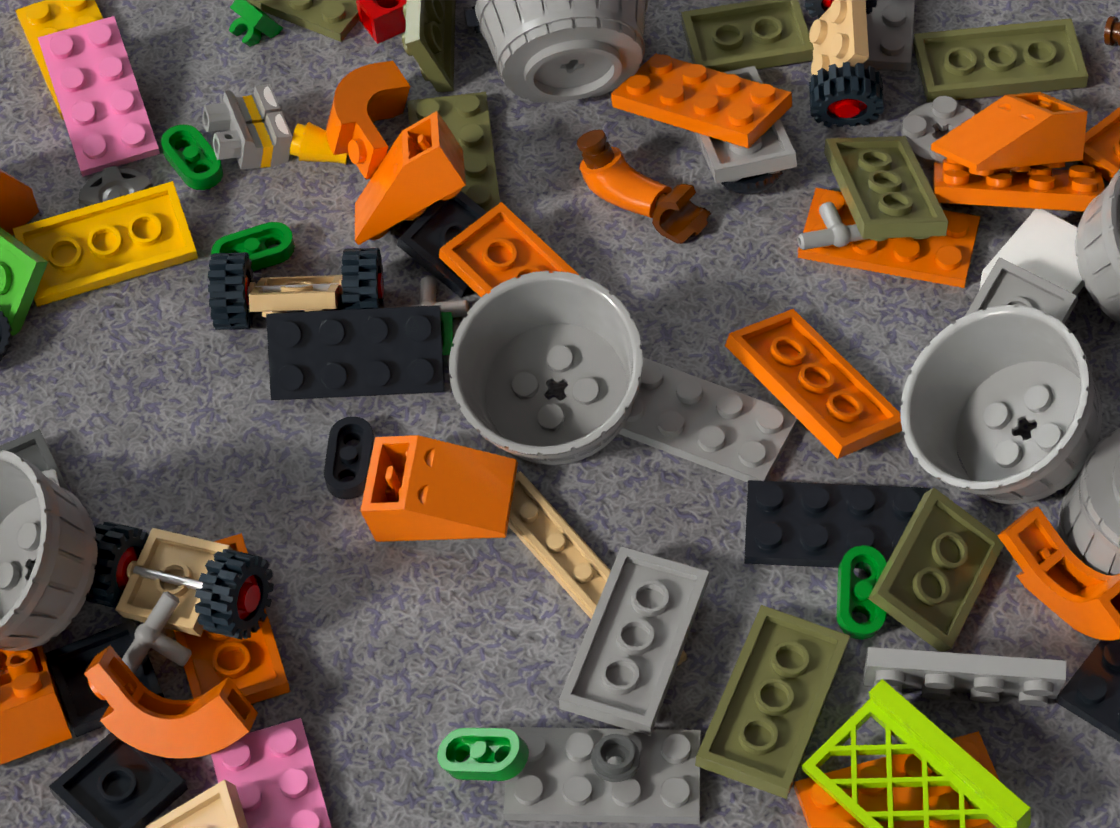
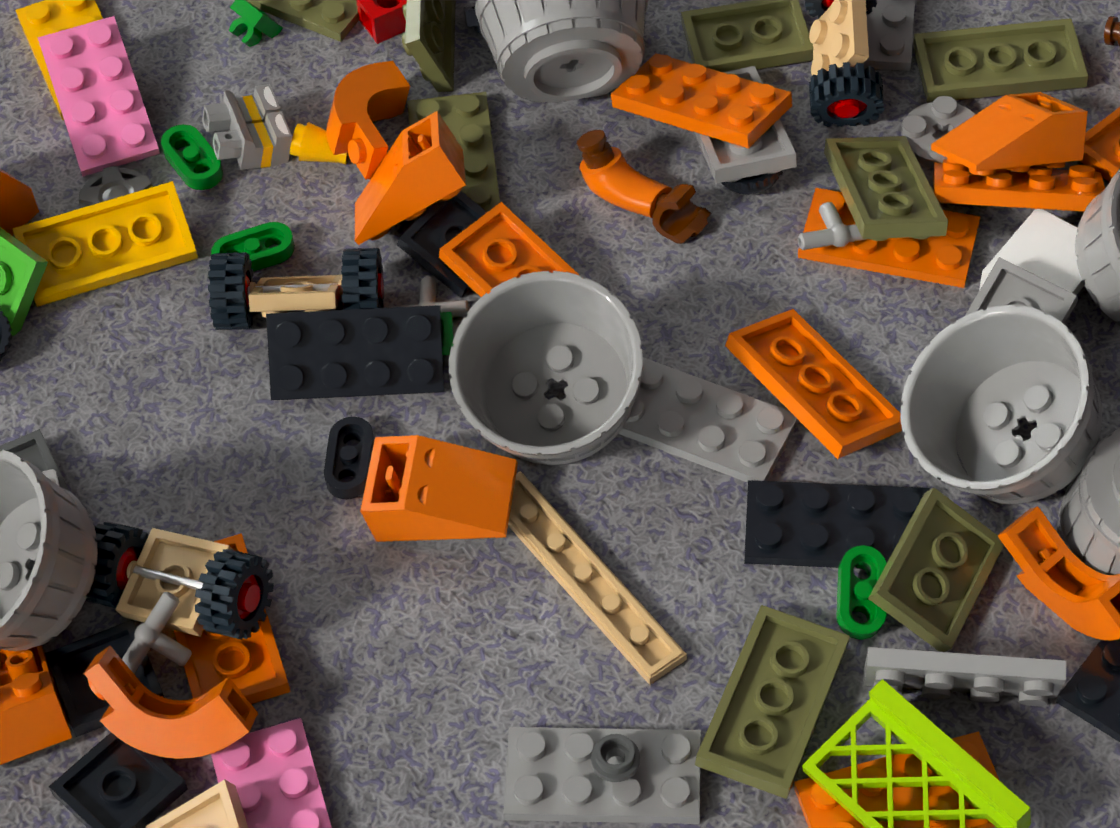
(493, 753): green plate -> none
(634, 641): light grey plate -> none

